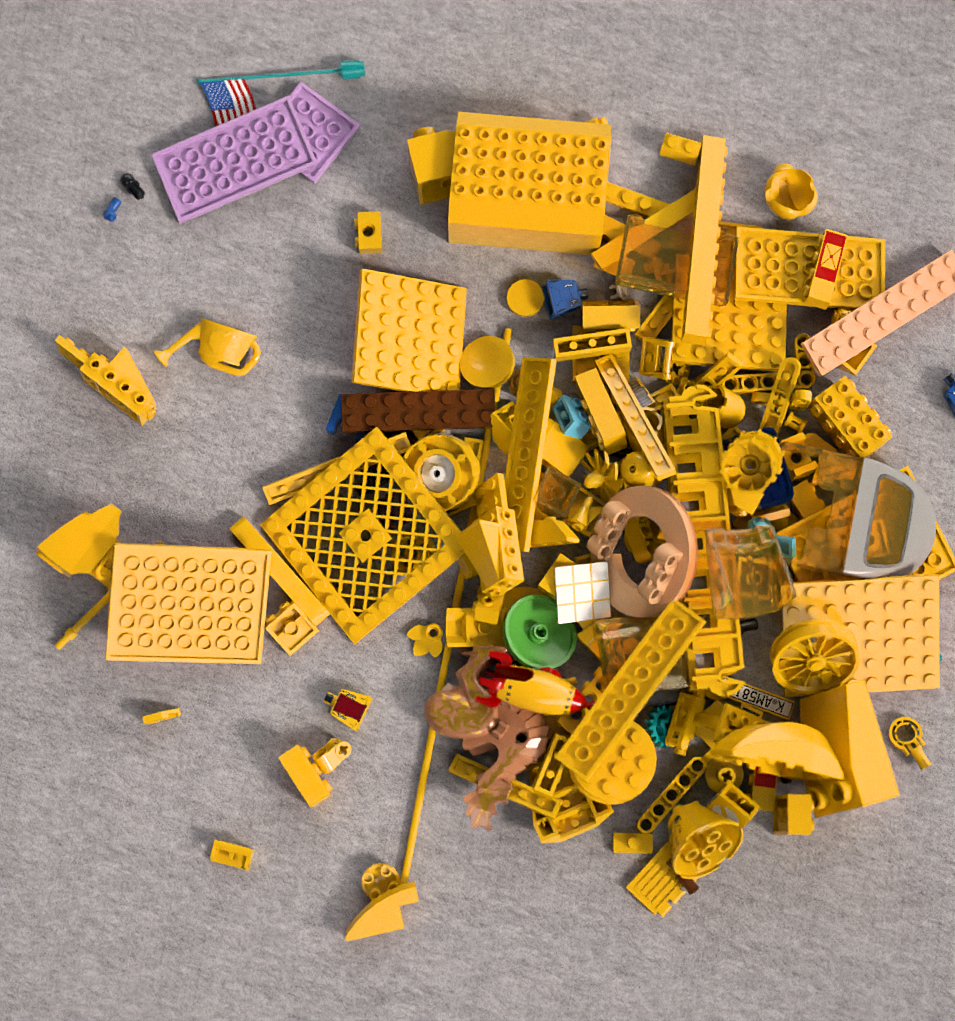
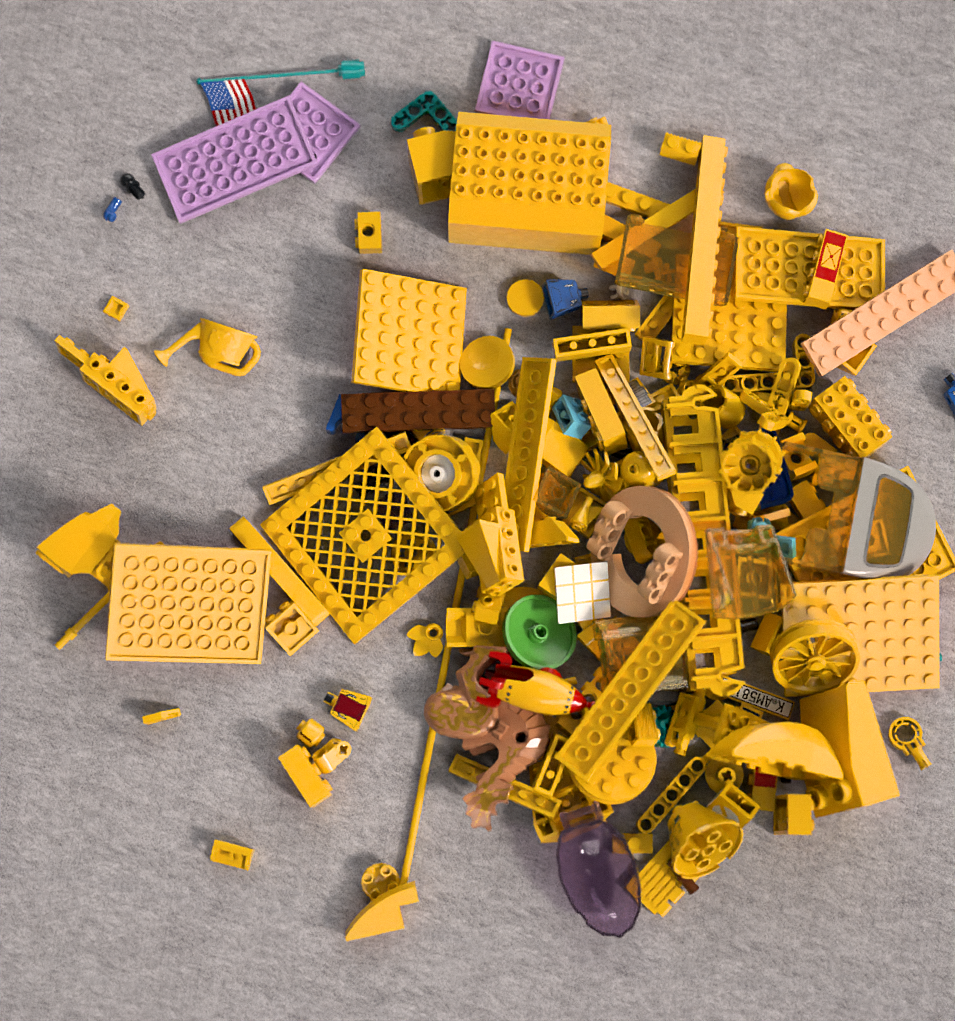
(116, 308): none -> yellow tile
(310, 732): none -> yellow head
(429, 108): none -> teal beam
(519, 82): none -> lavender plate
(599, 872): none -> windscreen
(643, 728): none -> yellow brick
(767, 632): none -> yellow brick
(770, 418): none -> yellow beam

